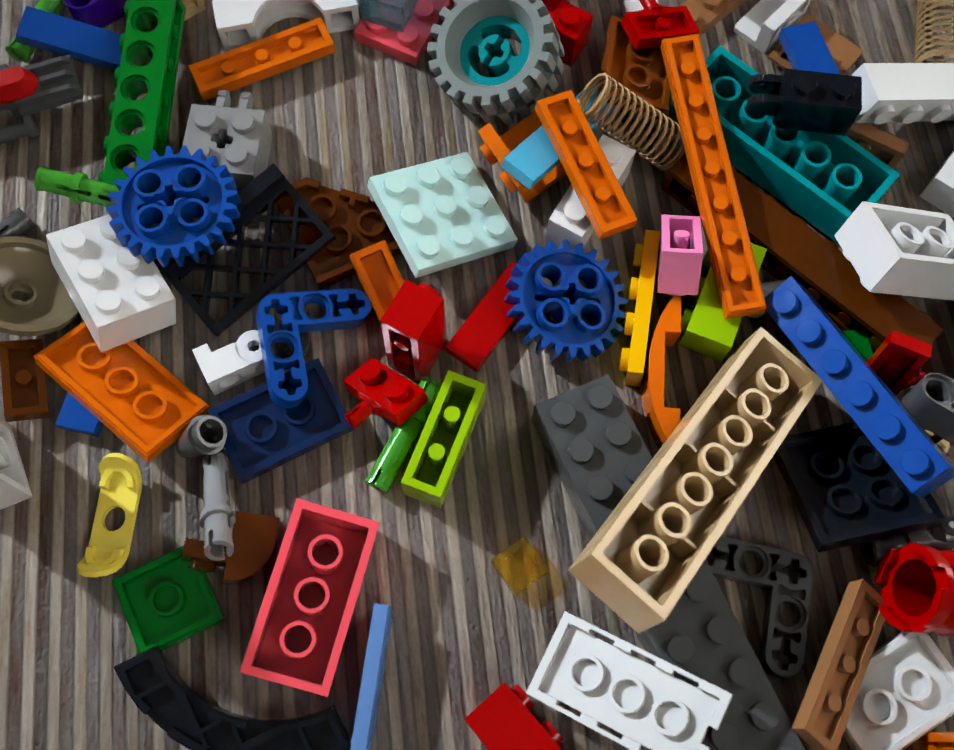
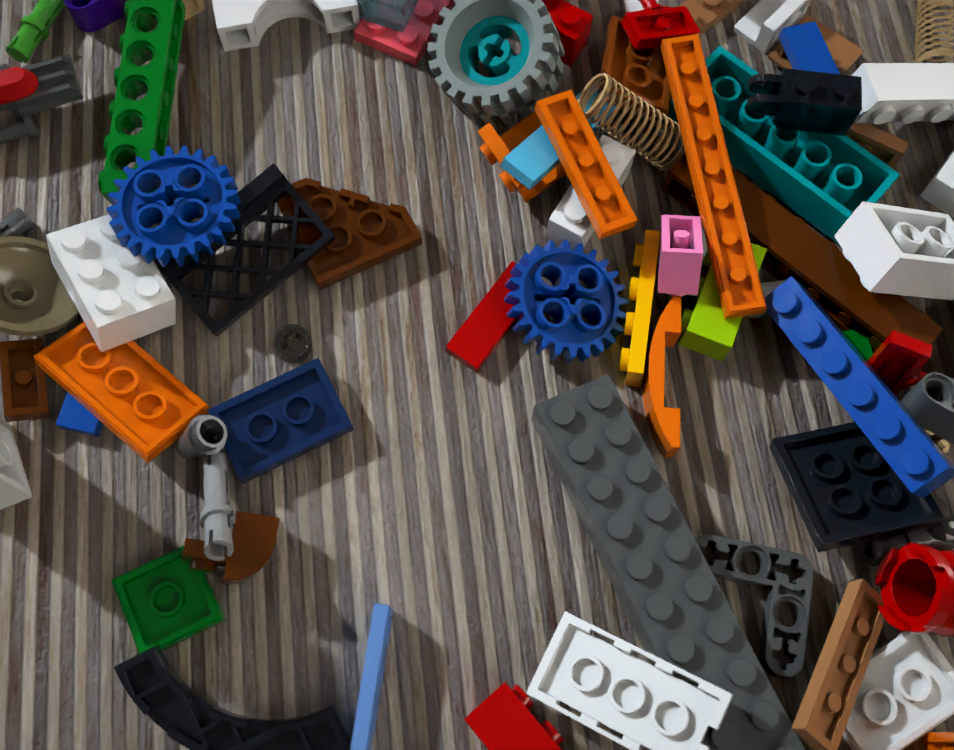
(70, 37): blue tile -> none
(74, 186): bright green pin -> none
(119, 489): light yellow piece -> none
(231, 363): white leg -> none
(234, 135): light grey hinge -> none
(262, 58): orange plate -> none
(296, 321): blue beam -> none
(310, 598): coral brick -> none
(378, 275): orange tile -> none
(382, 394): red plate -> none
(401, 441): bright green pin -> none
(414, 329): red brick -> none
(441, 213): light aqua plate -> none
(444, 439): lime brick -> none
(520, 566): clear yellow tile -> none
(696, 483): tan brick -> none

